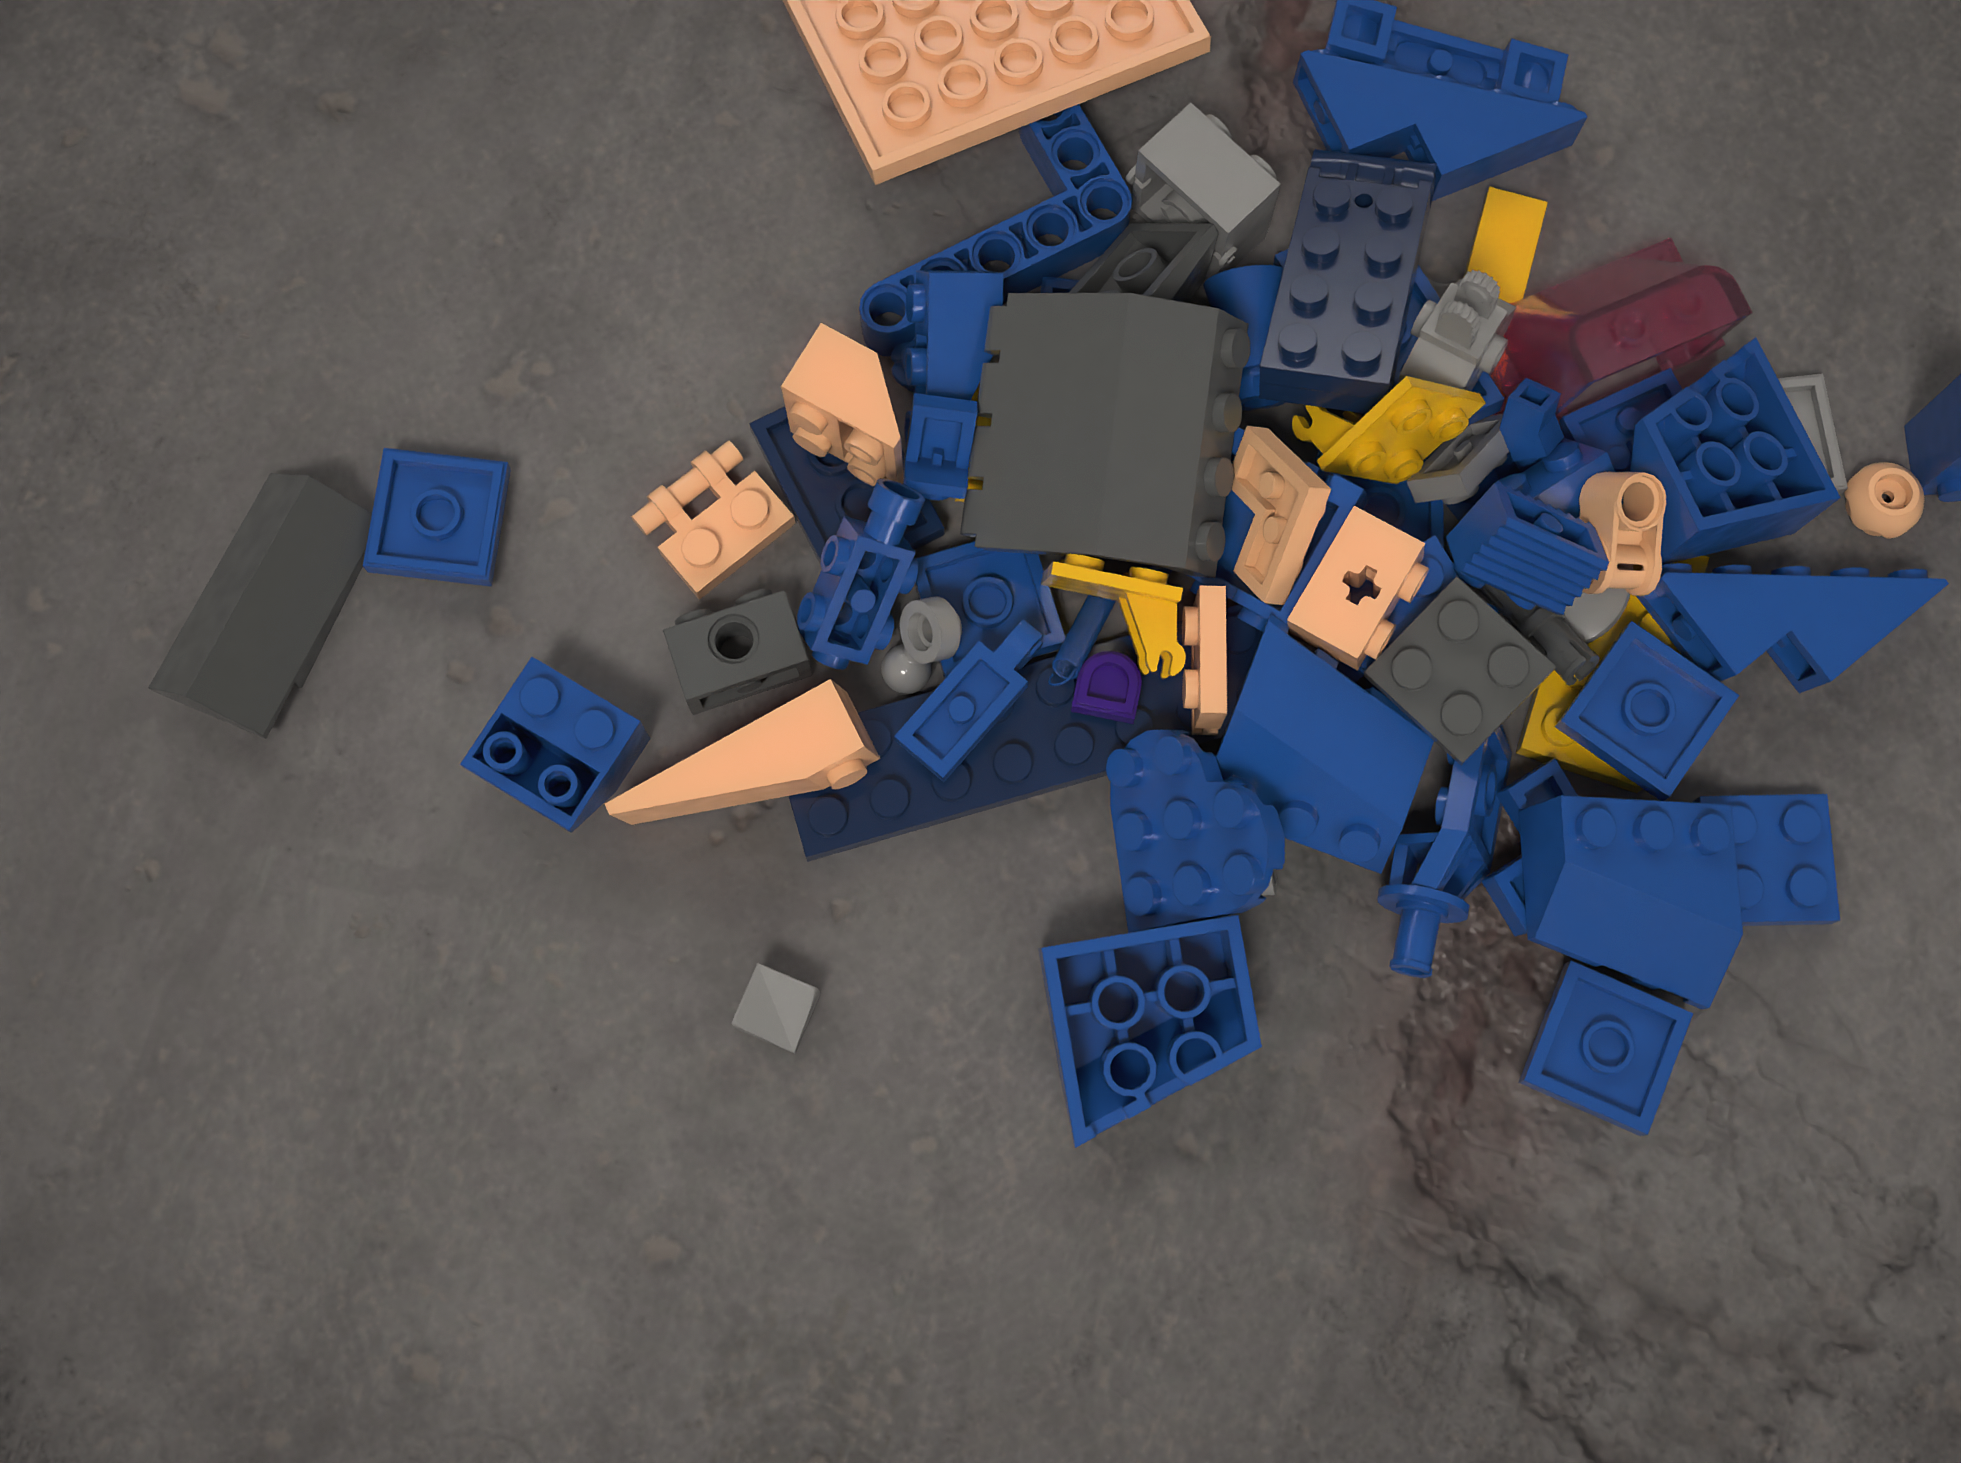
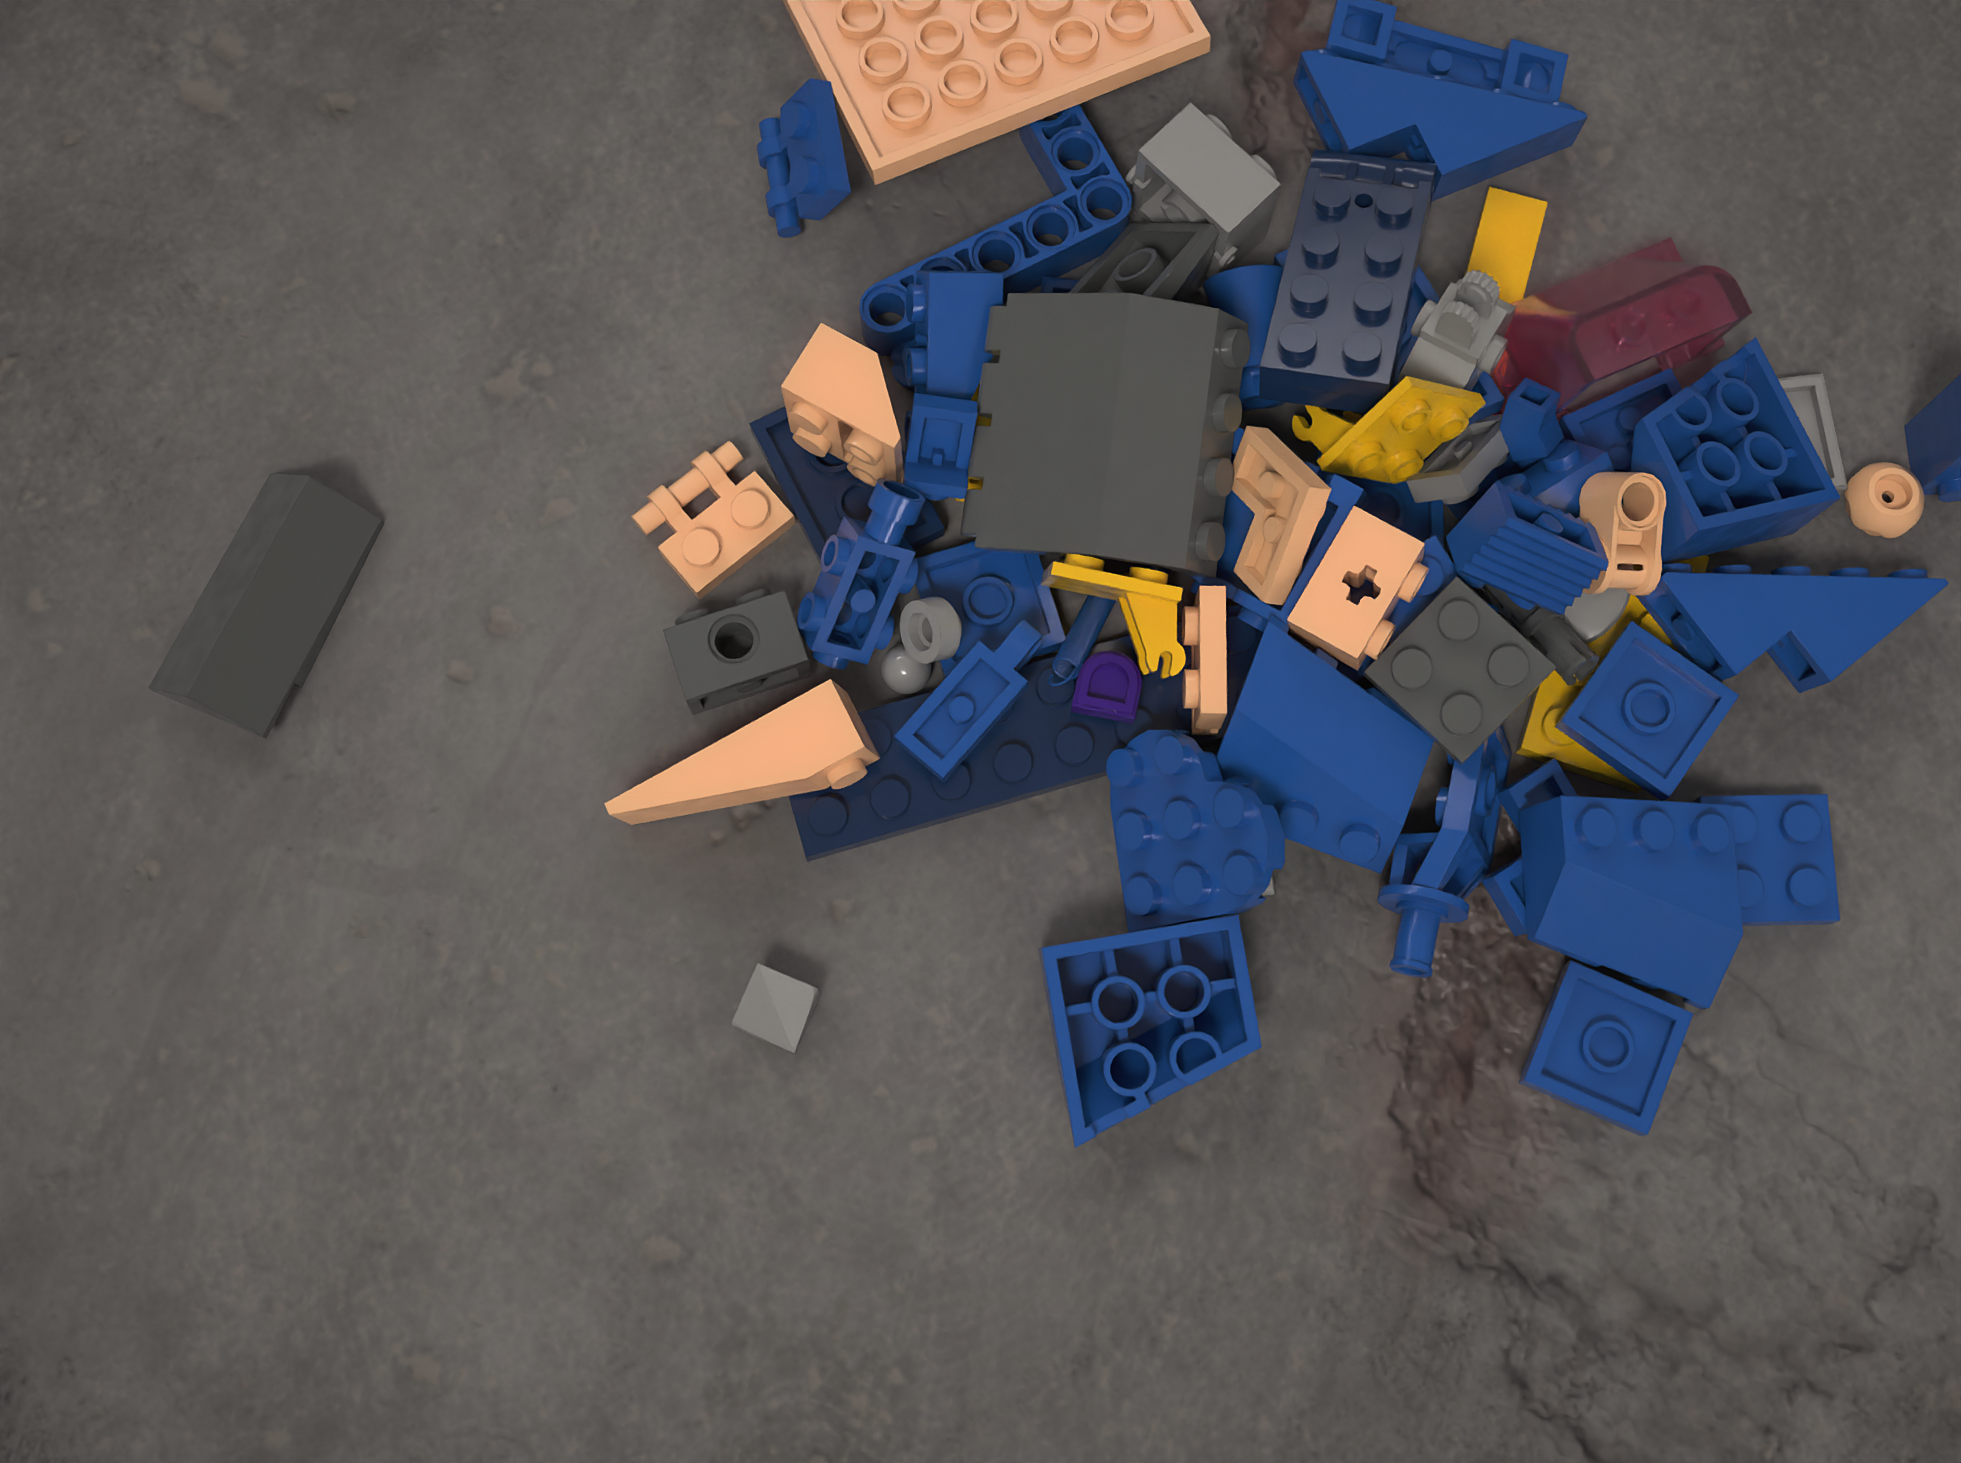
(437, 517): blue plate -> none
(556, 746): blue slope -> none
(811, 145): none -> blue plate

